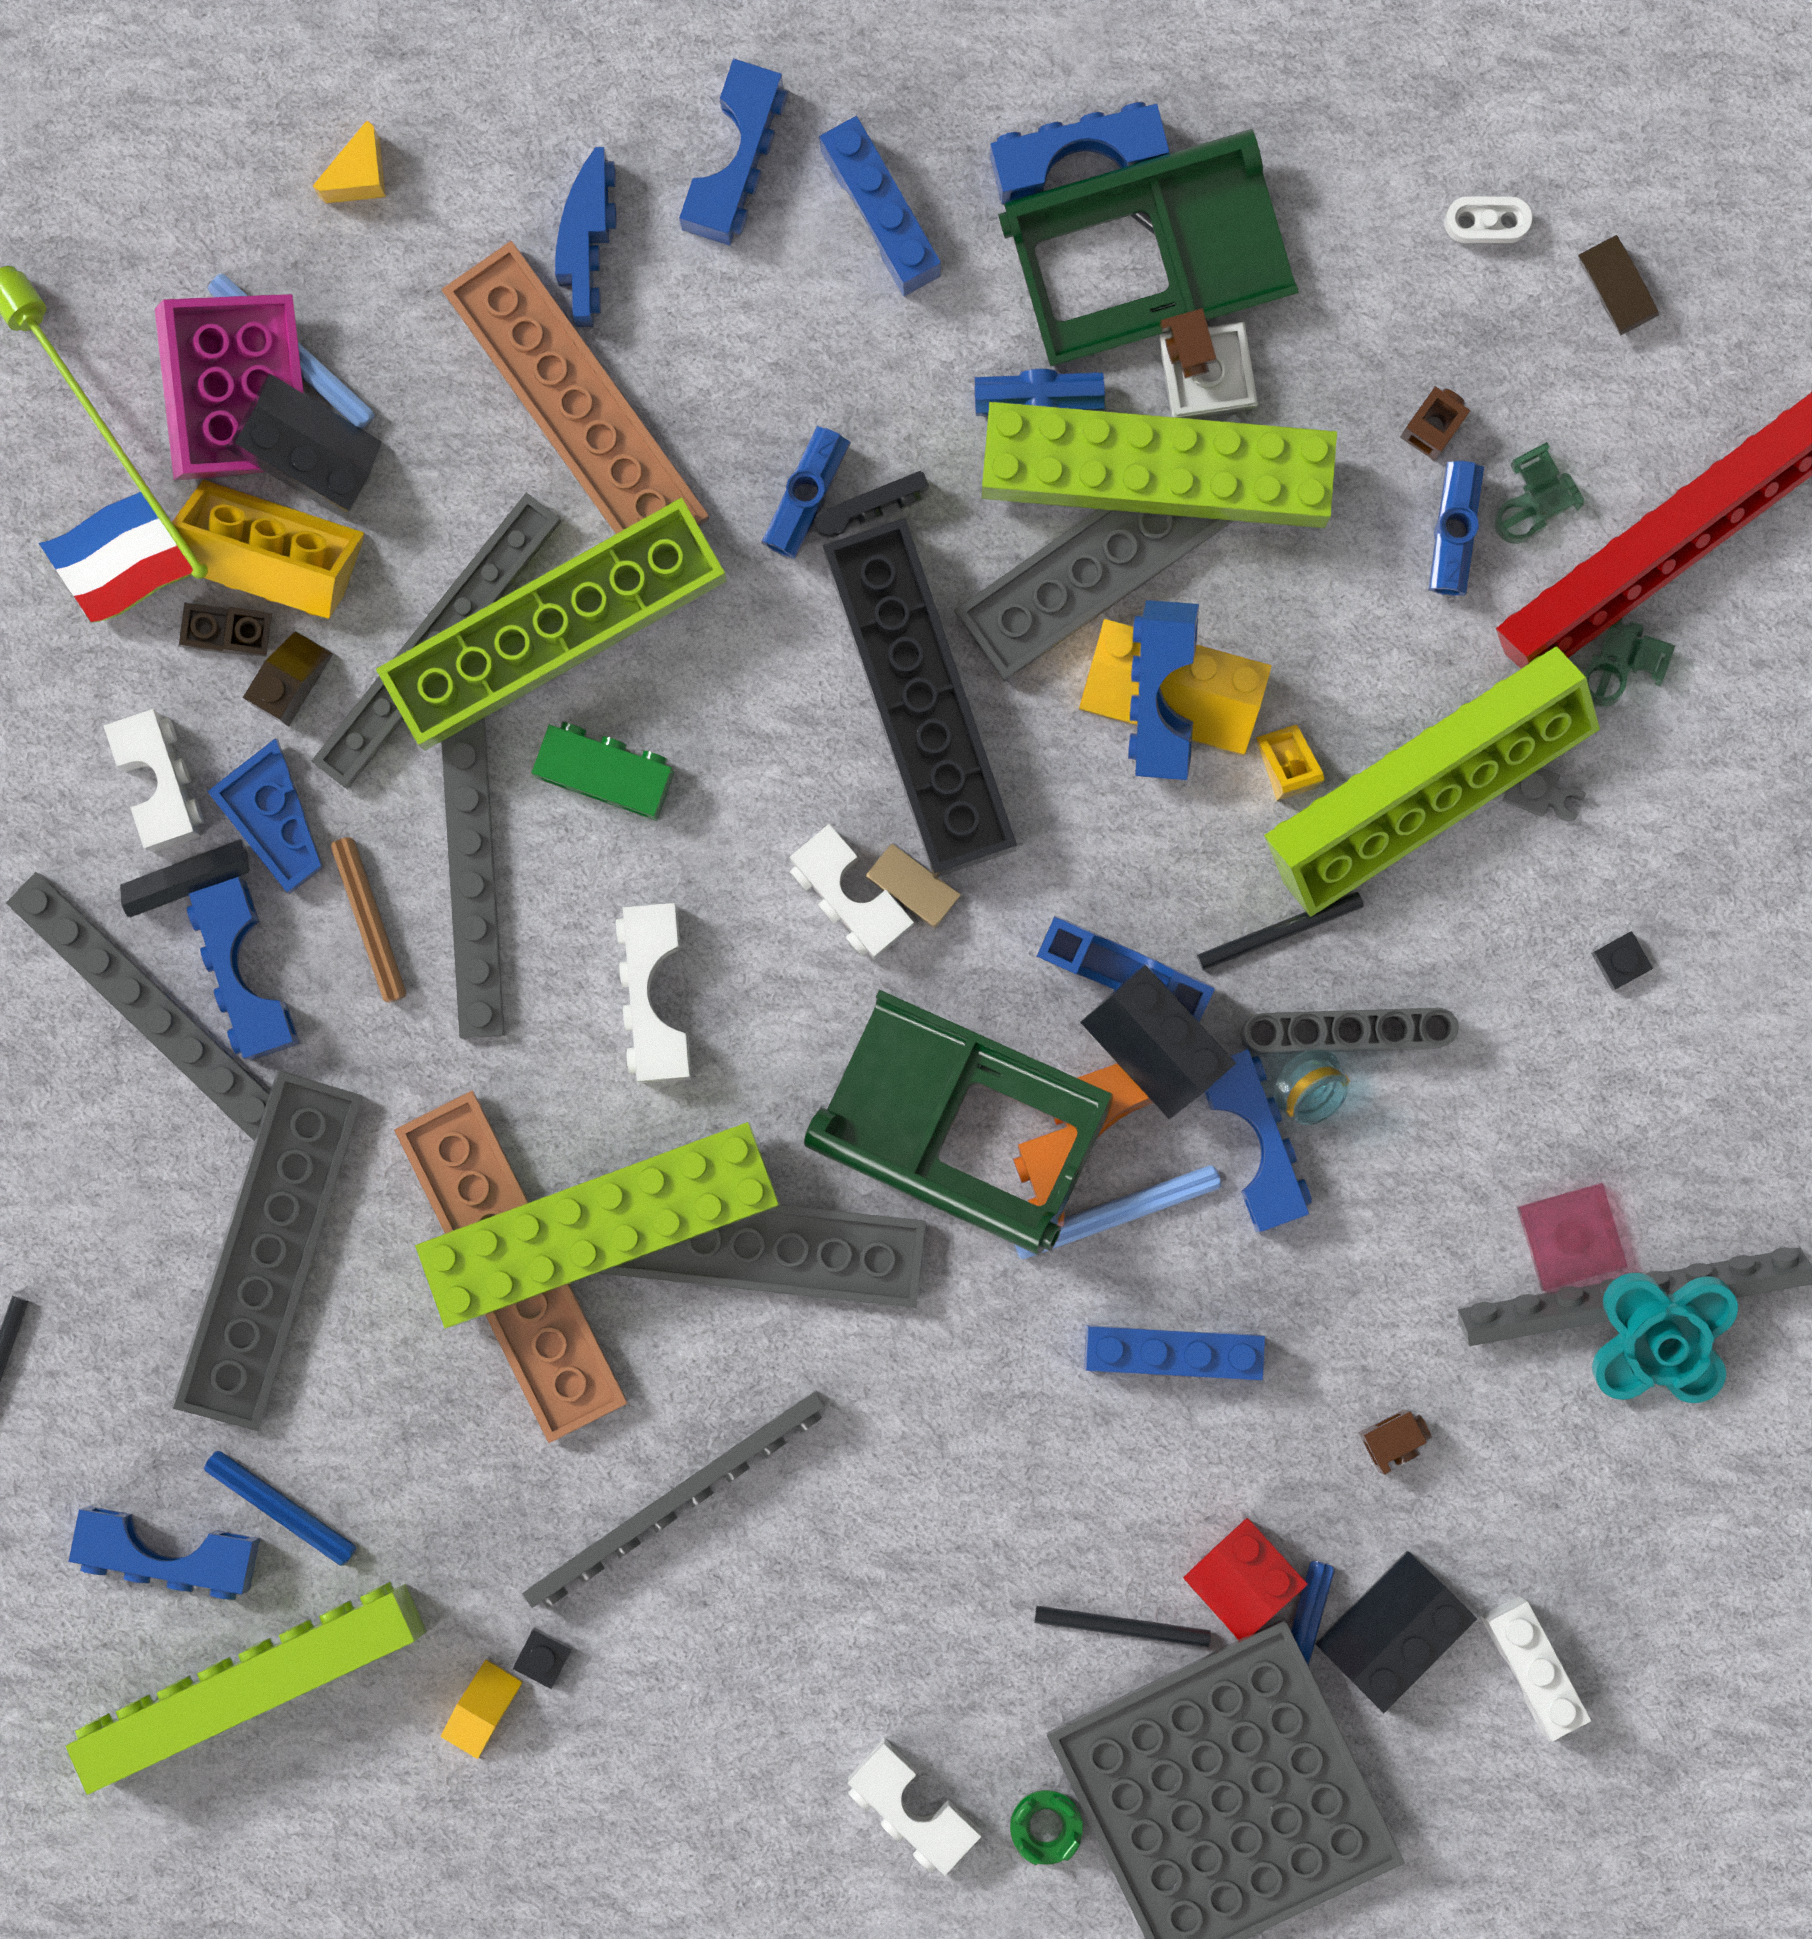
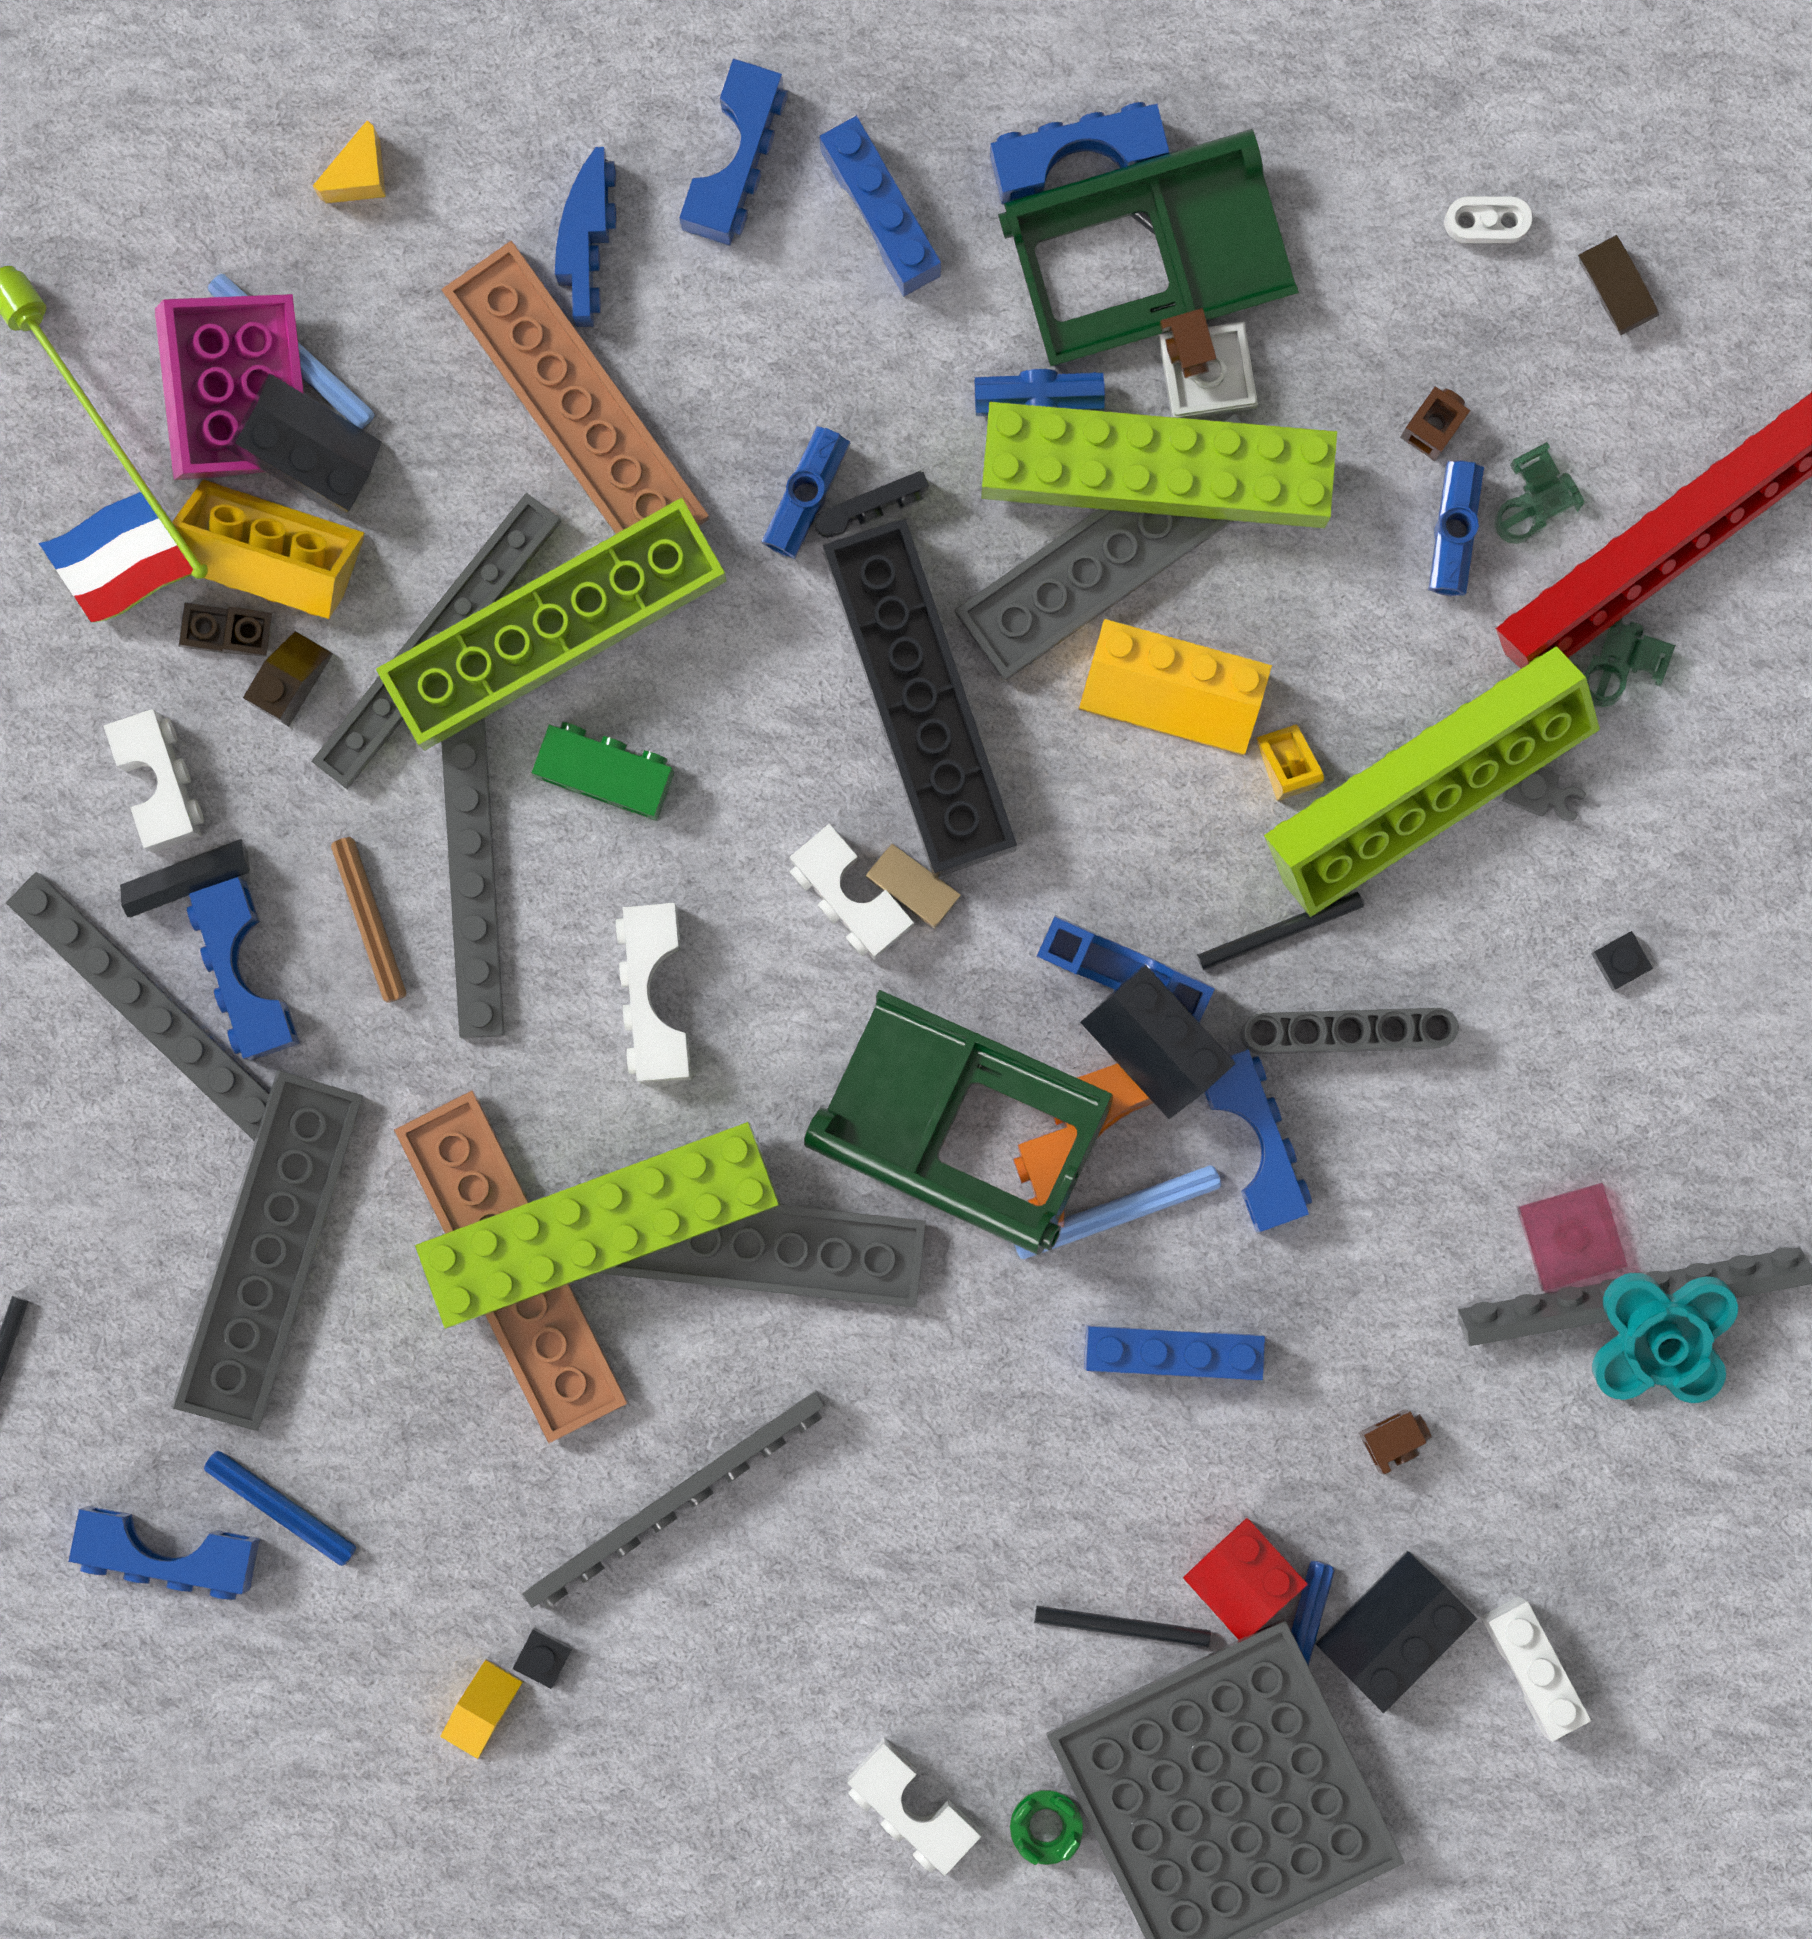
(239, 1691): lime brick -> none
(269, 816): blue wing -> none
(1167, 642): blue arch -> none
(1311, 1087): clear light blue piece -> none

